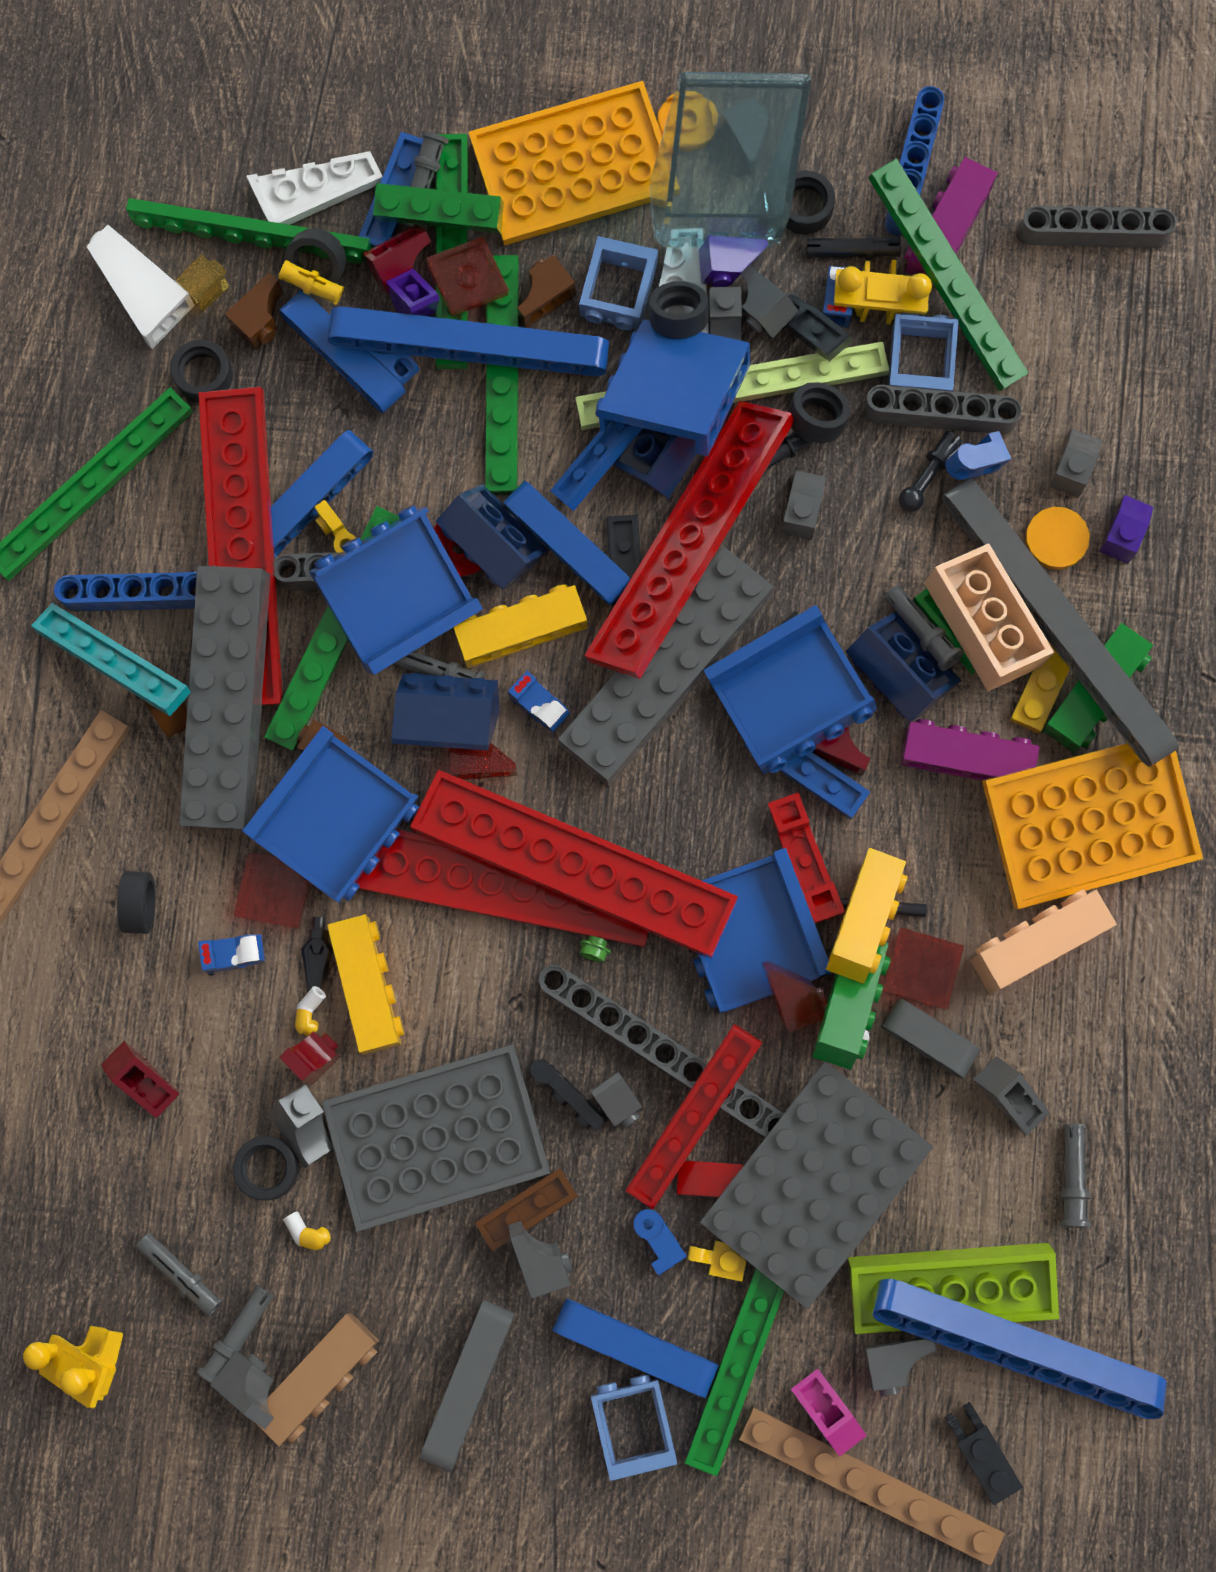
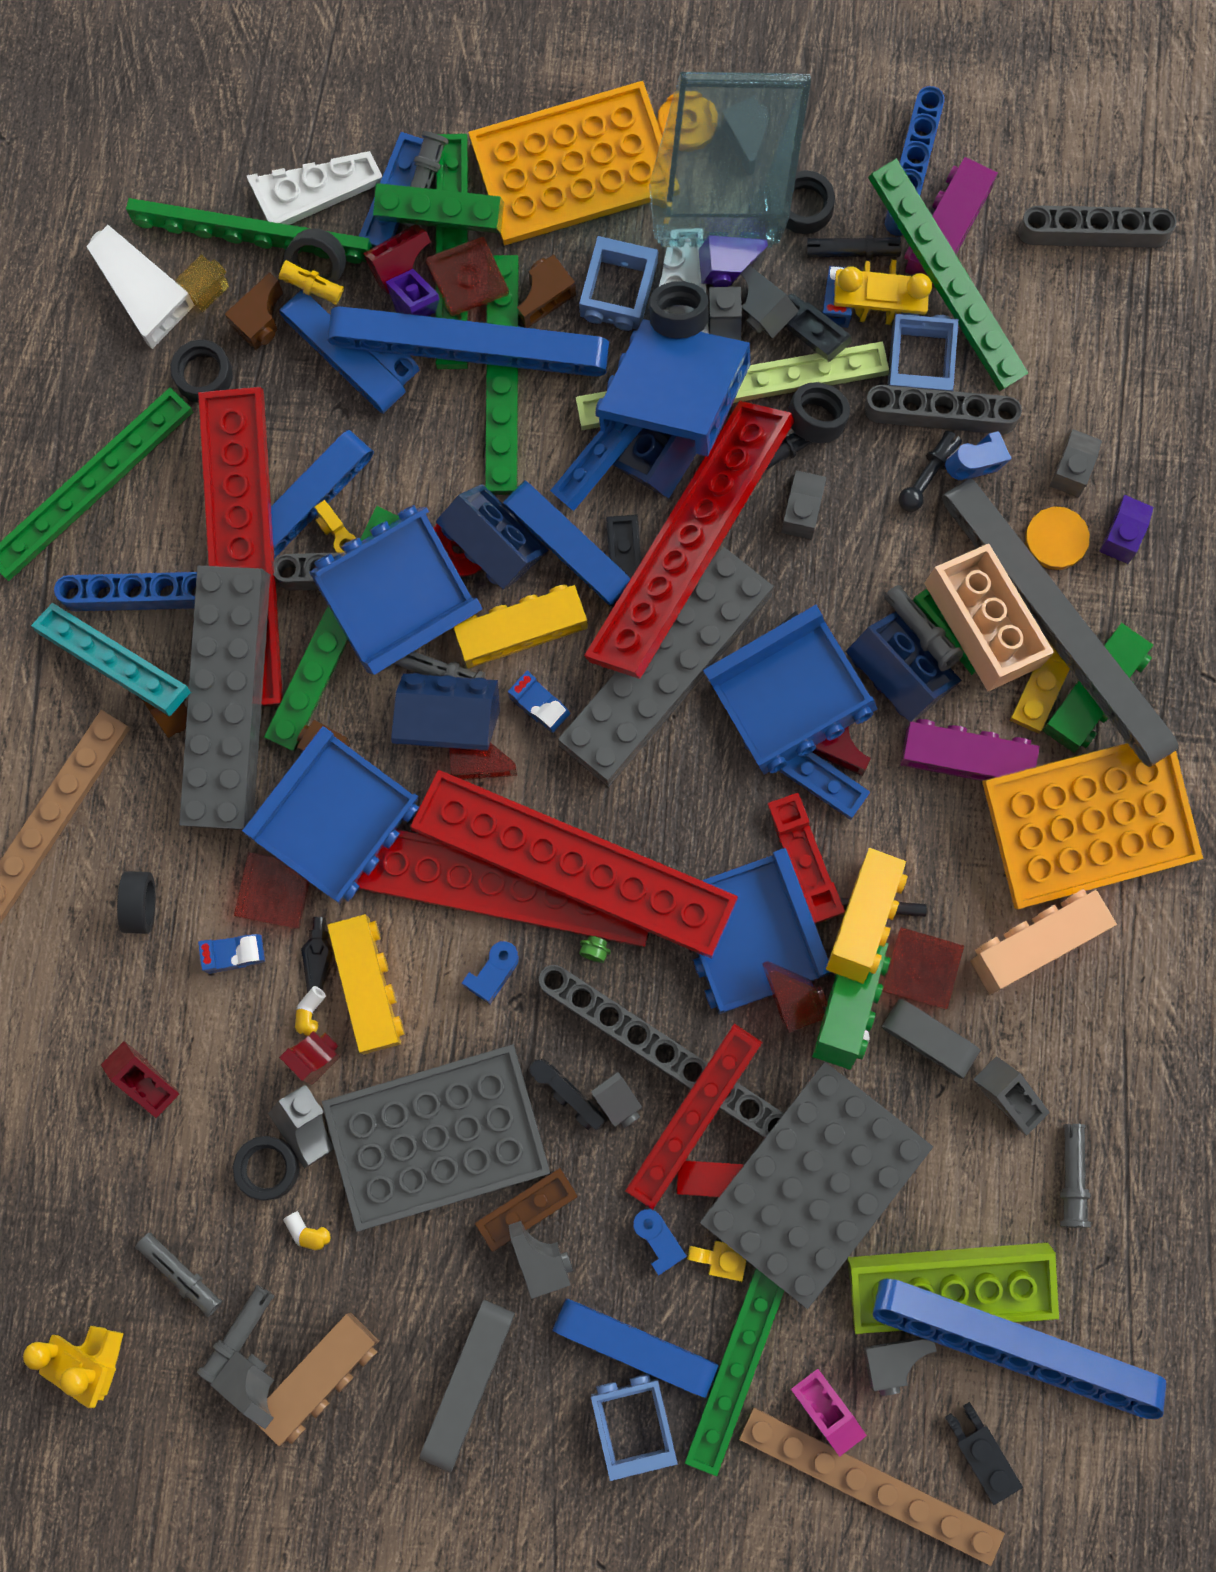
(495, 973): none -> blue leg

